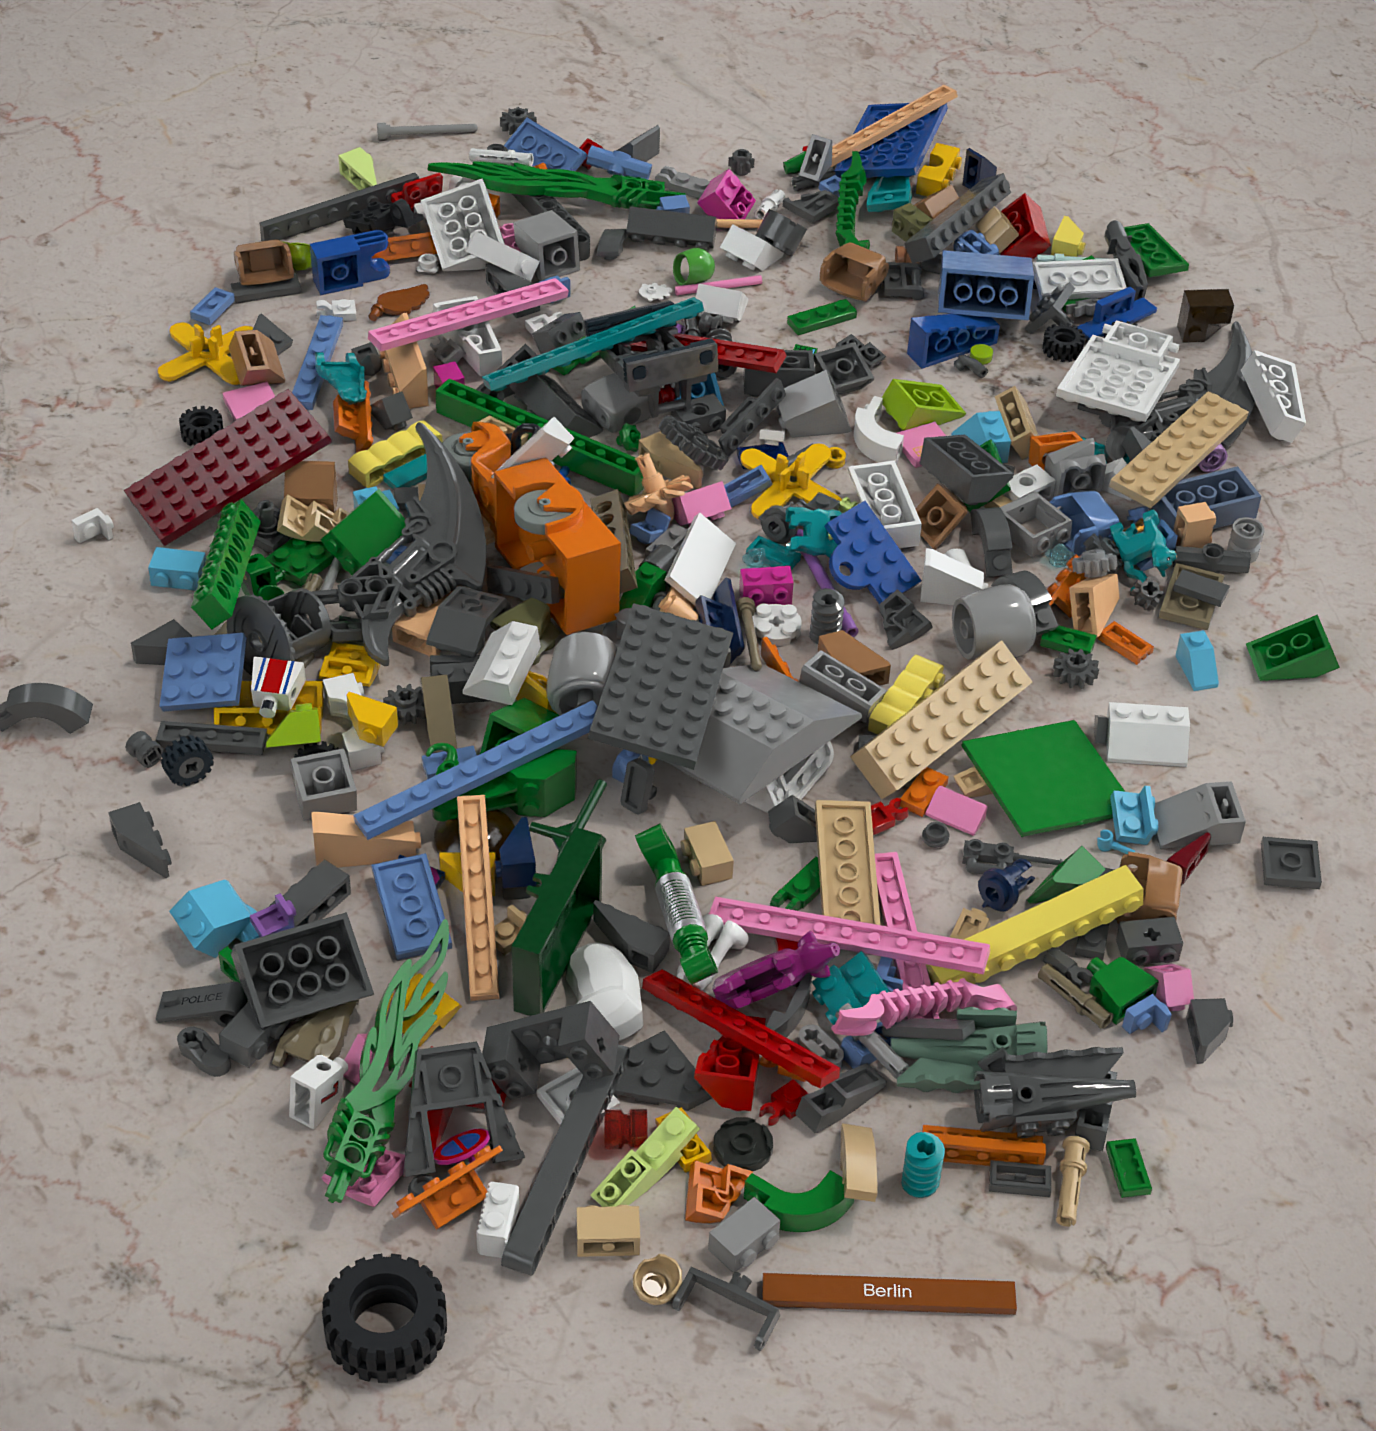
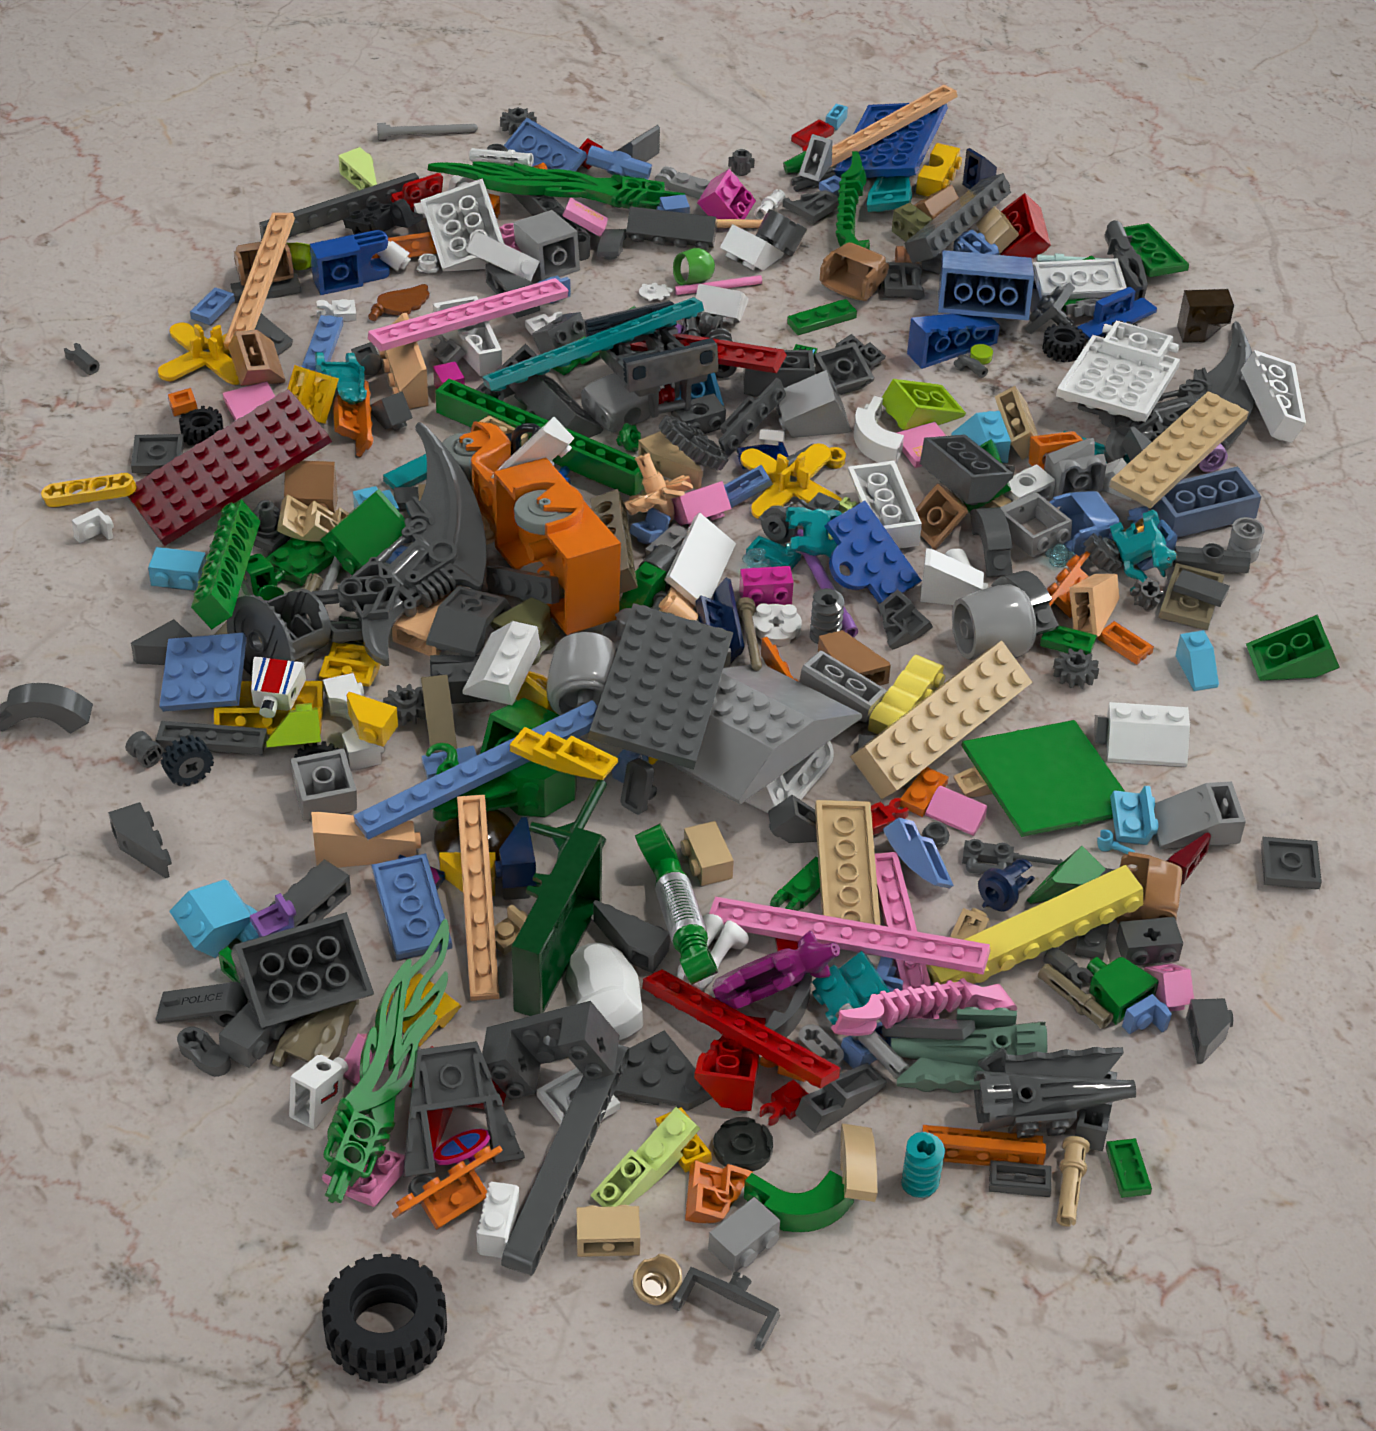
(61, 493): none -> yellow beam
(82, 359): none -> dark grey bar
(155, 451): none -> dark grey plate
(182, 401): none -> orange slope
(261, 274): none -> light nougat tile
(313, 391): none -> yellow slope
(388, 455): light yellow brick -> none
(395, 256): none -> white brick
(563, 755): none -> yellow slope
(585, 217): none -> bright pink tile
(625, 1128): clear red wheel -> none
(817, 128): none -> red tile
(837, 116): none -> medium azure piece
(889, 1293): dark orange tile -> none
(918, 852): none -> medium blue slope
(1068, 239): light yellow slope -> none
(1094, 563): light grey gear -> none
(1194, 525): light nougat brick -> none

